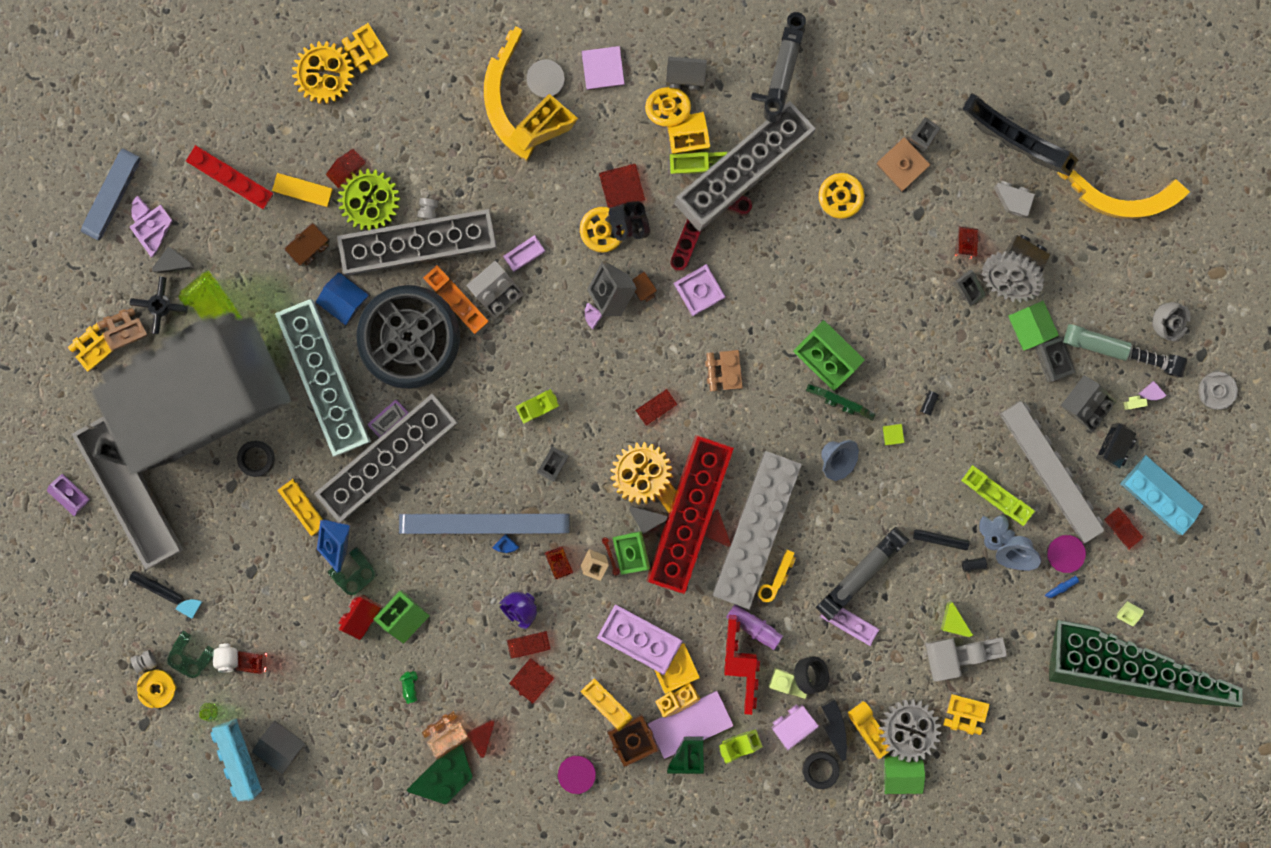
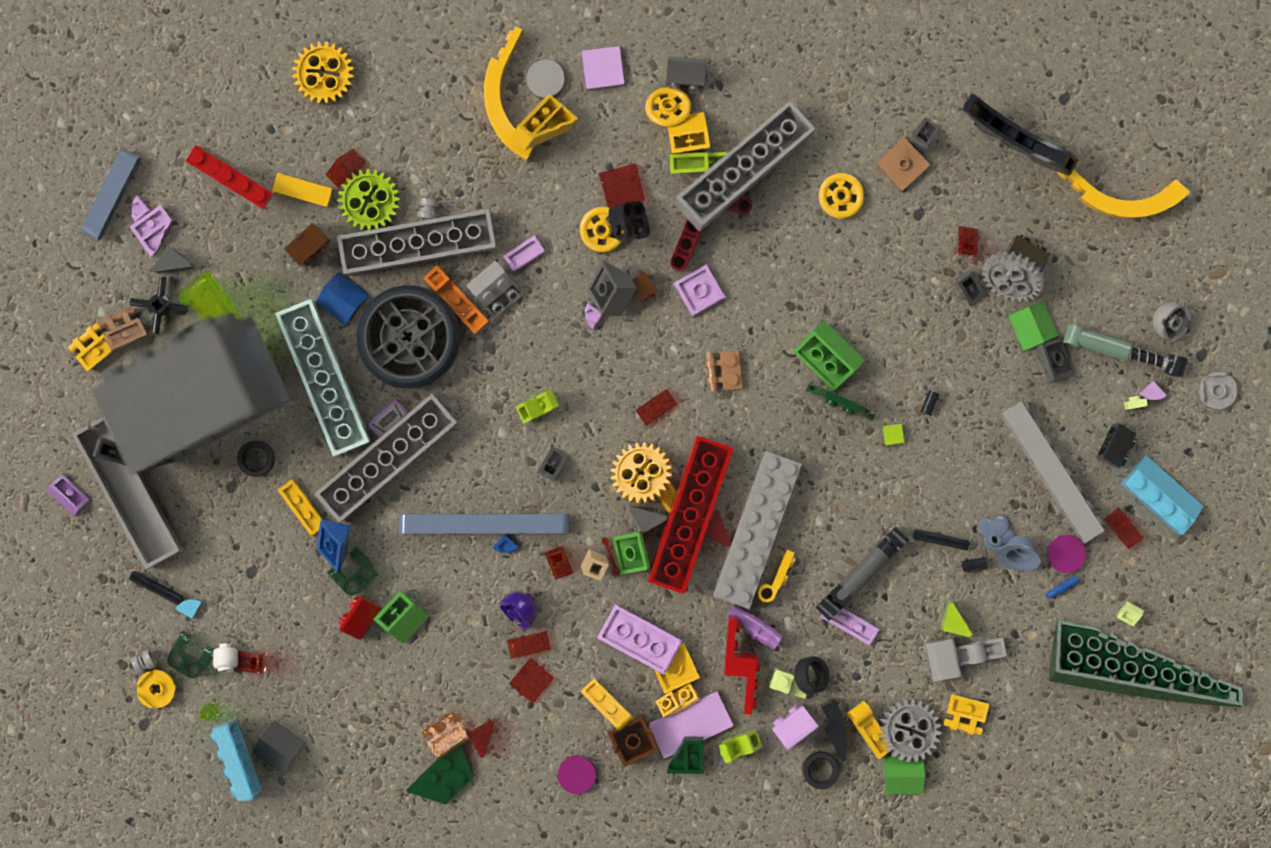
(370, 45): yellow plate -> none
(408, 689): green arm -> none
(783, 69): piece -> none
(839, 459): sand blue hat -> none
(997, 496): lime slope -> none
(1014, 200): light grey slope -> none
(1088, 403): dark grey slope -> none

